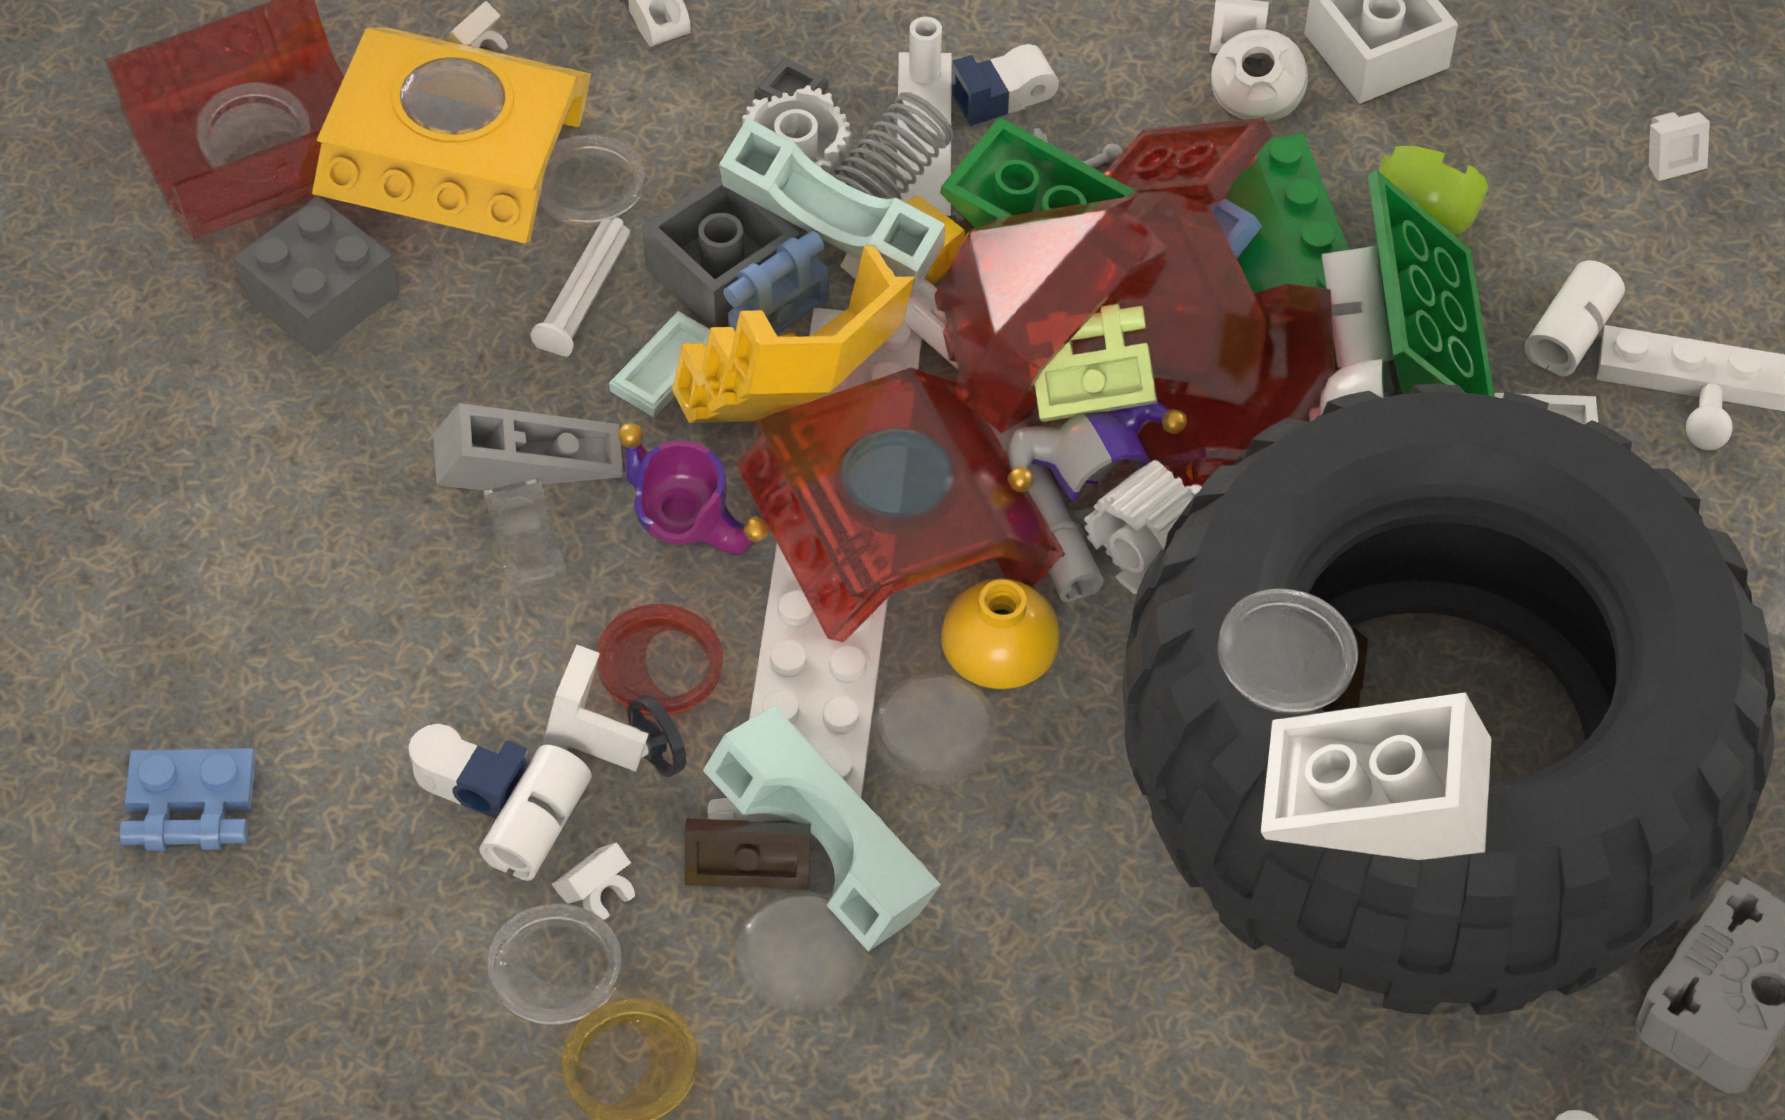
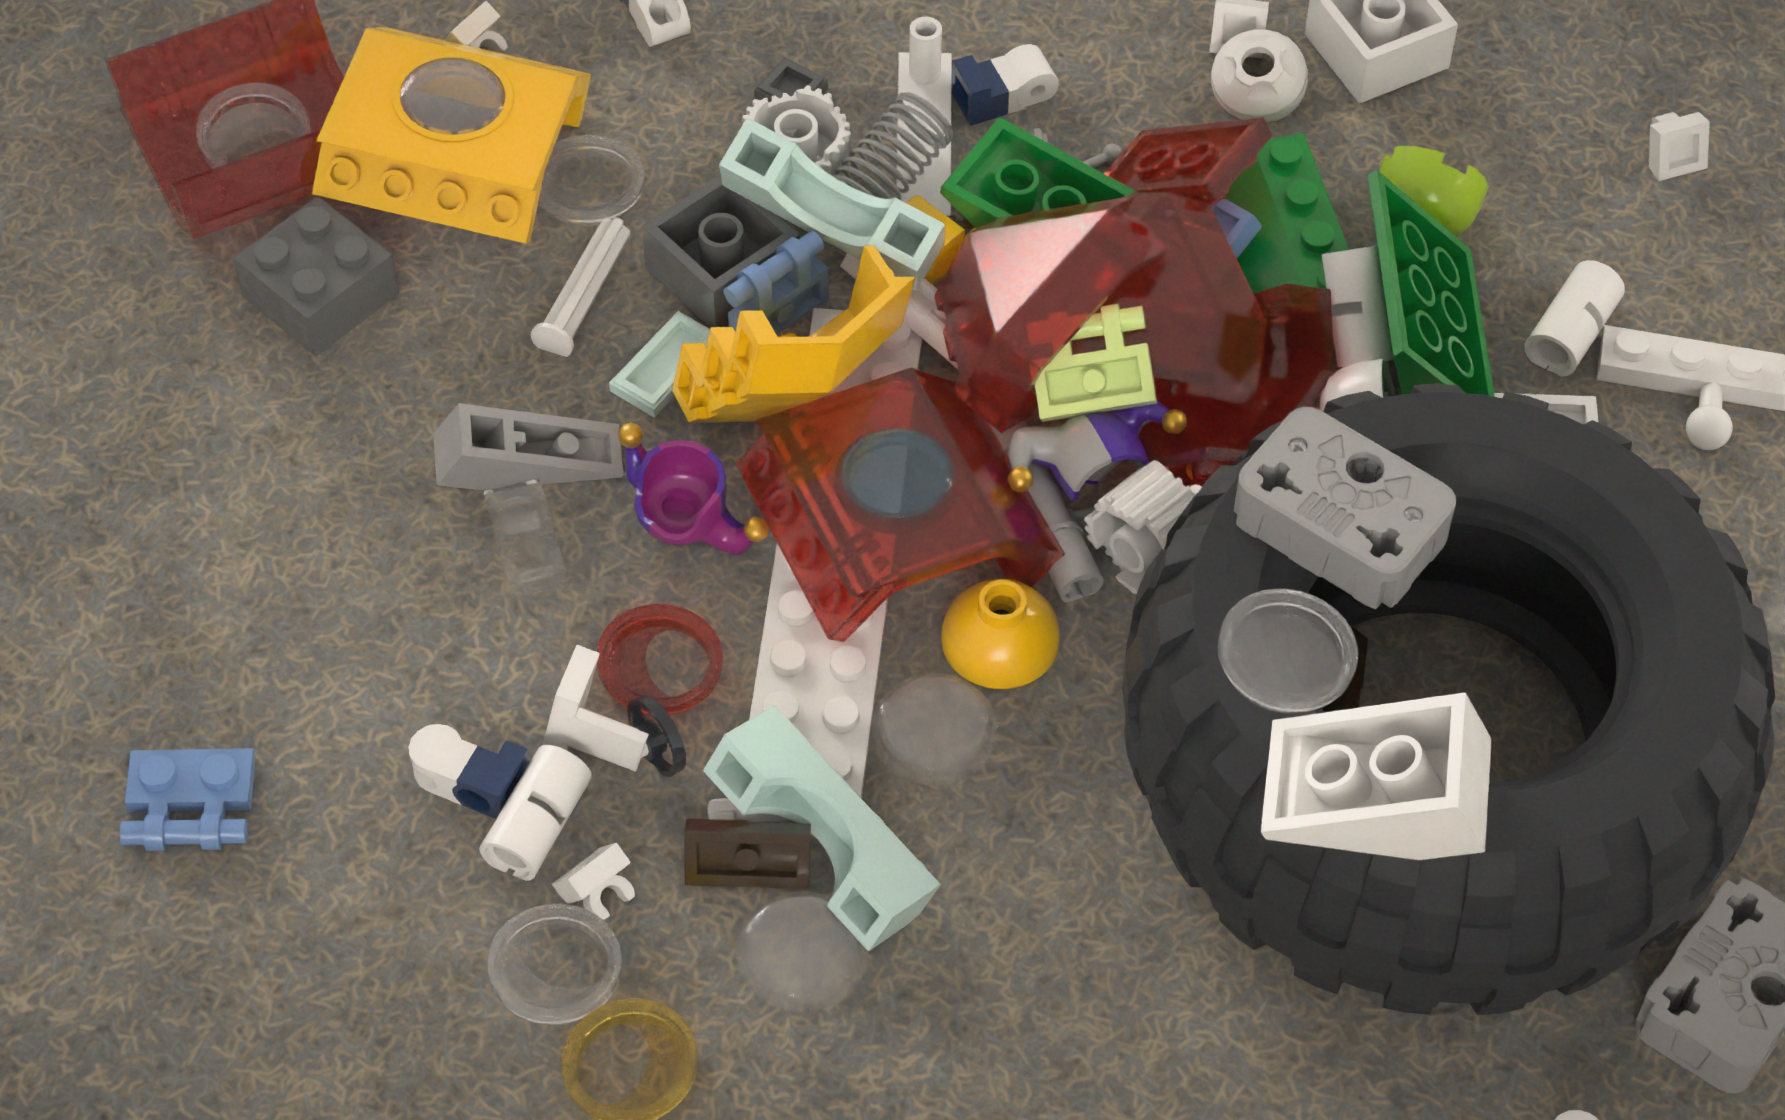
(1343, 507): none -> light grey axle

